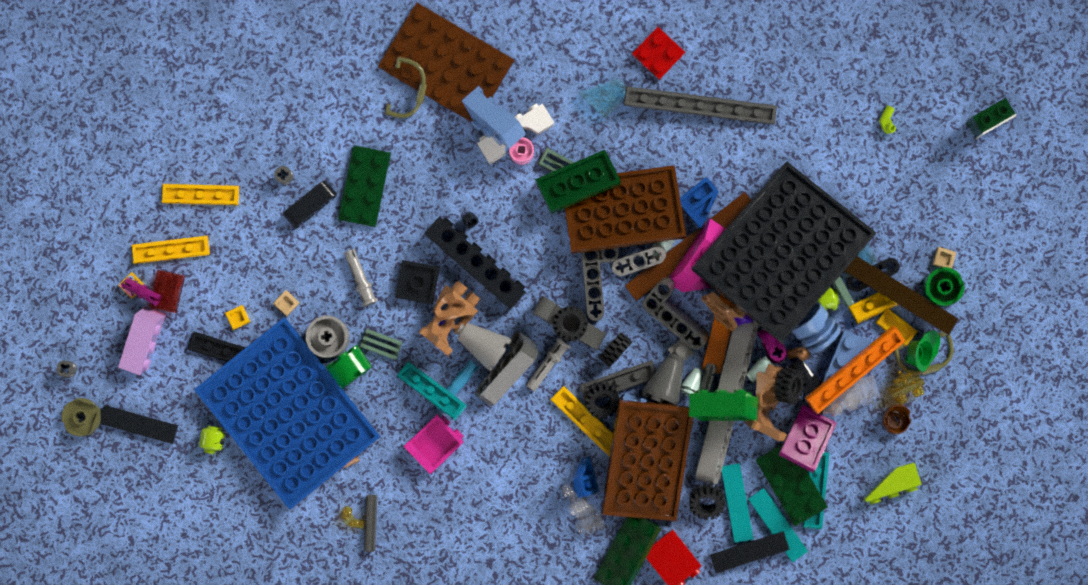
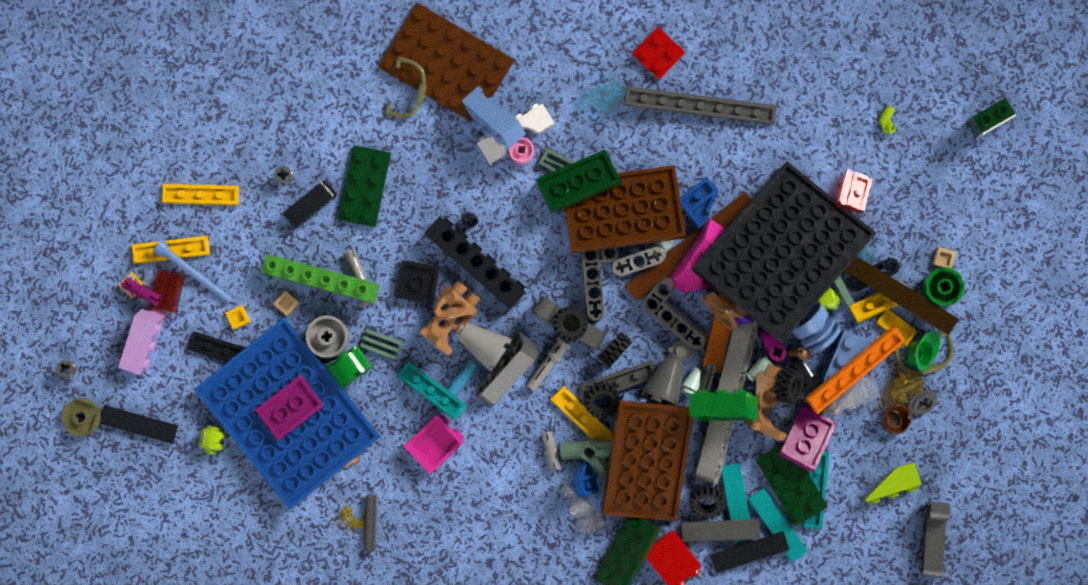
(163, 250): none -> medium blue piece
(289, 407): none -> magenta tile
(320, 278): none -> bright green brick
(551, 451): none -> light grey pin
(597, 459): none -> sand green piece
(720, 530): none -> dark grey tile
(854, 191): none -> clear red plate
(920, 408): none -> dark grey gear
(934, 539): none -> dark grey beam

